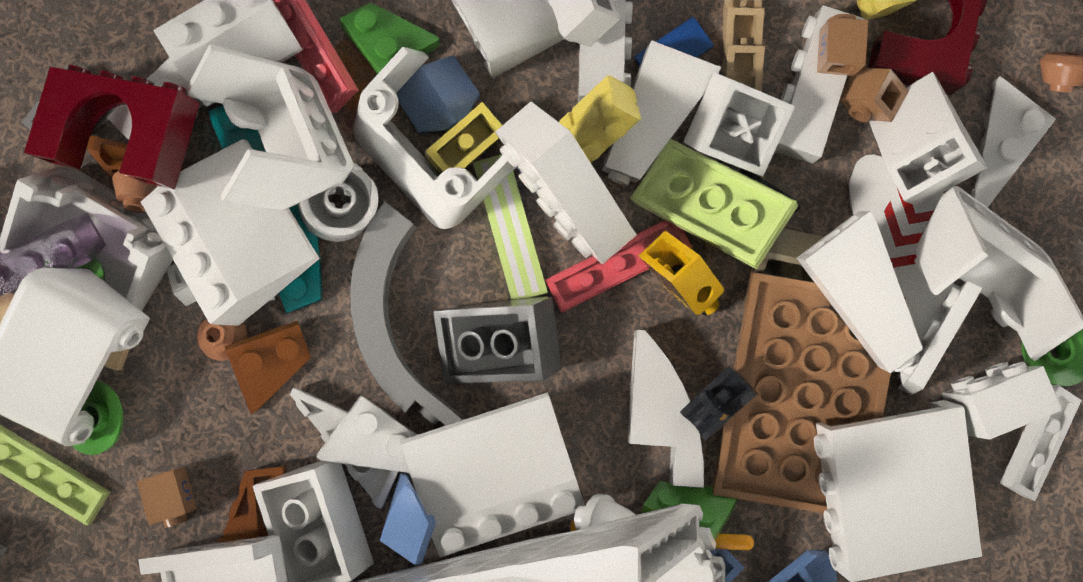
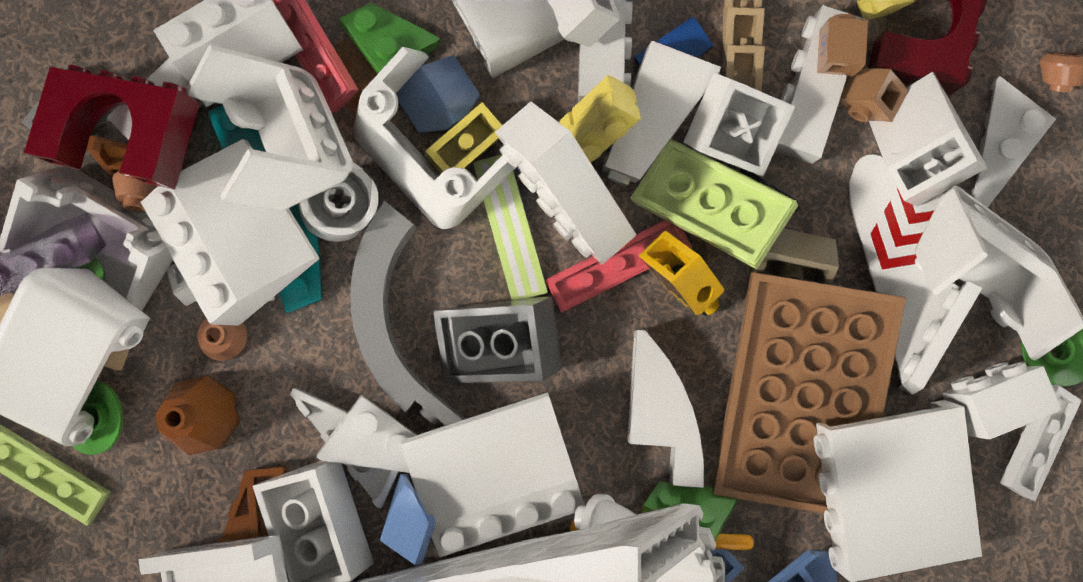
(167, 497): medium nougat brick -> none
(198, 415): none -> dark orange cone
(267, 362): dark orange wing -> none
(719, 402): black hips -> none
(863, 288): white slope -> none

